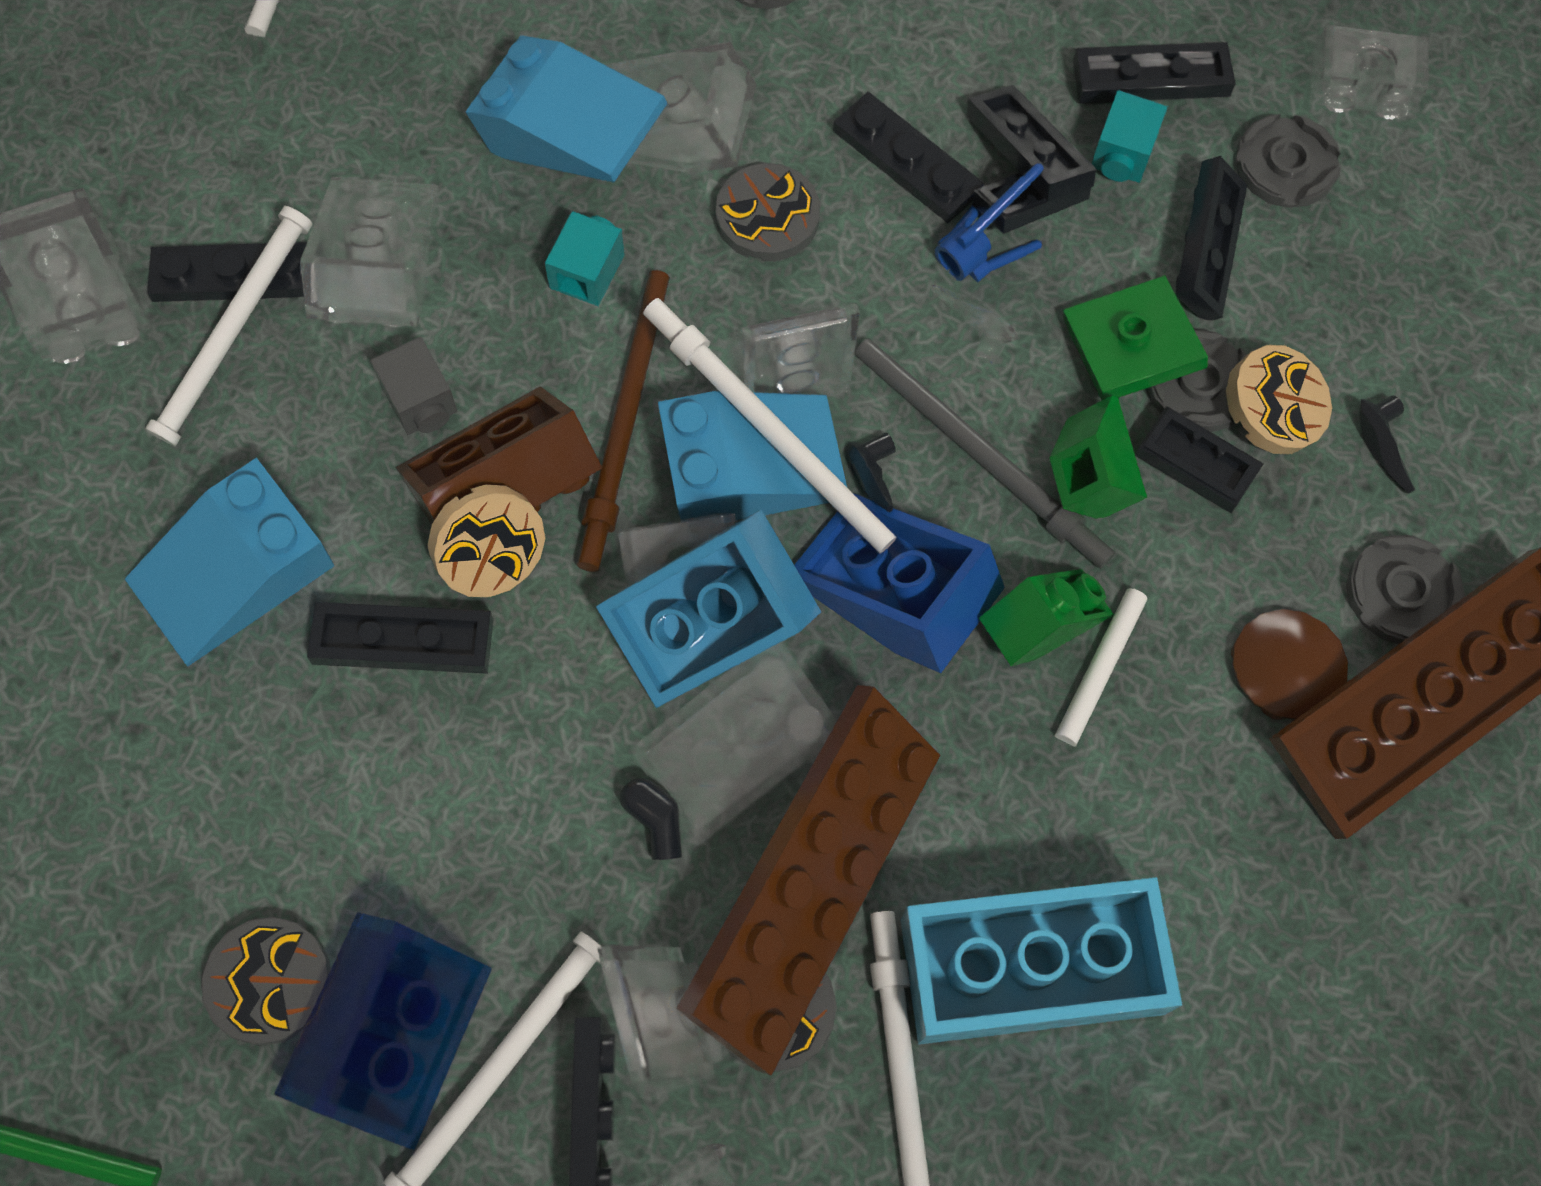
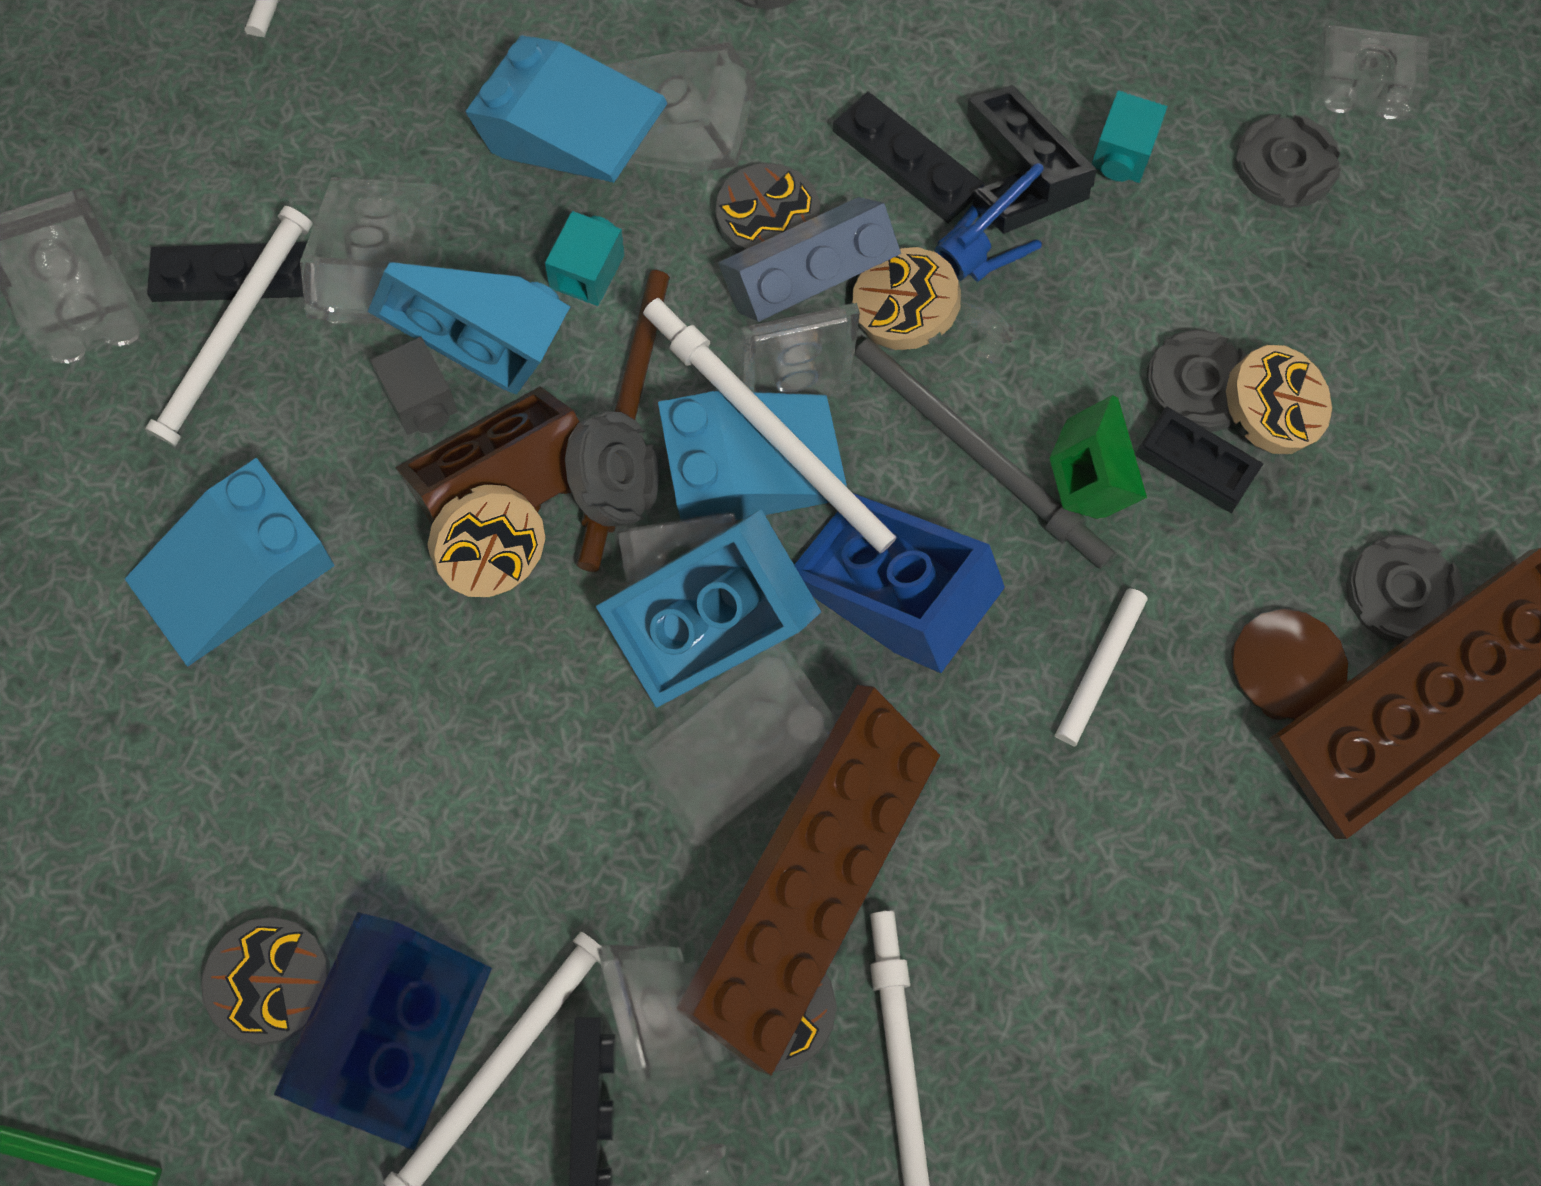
(400, 637): black plate -> none
(477, 319): none -> dark azure slope
(611, 469): none -> dark grey tile
(657, 812): black arm -> none
(810, 258): none -> sand blue brick
(867, 471): black bar -> none
(907, 299): none -> tan tile
(1039, 960): medium azure brick -> none
(1045, 614): green slope -> none
(1135, 338): green plate -> none
(1154, 71): black plate -> none
(1211, 239): black plate -> none
(1381, 441): black bar -> none

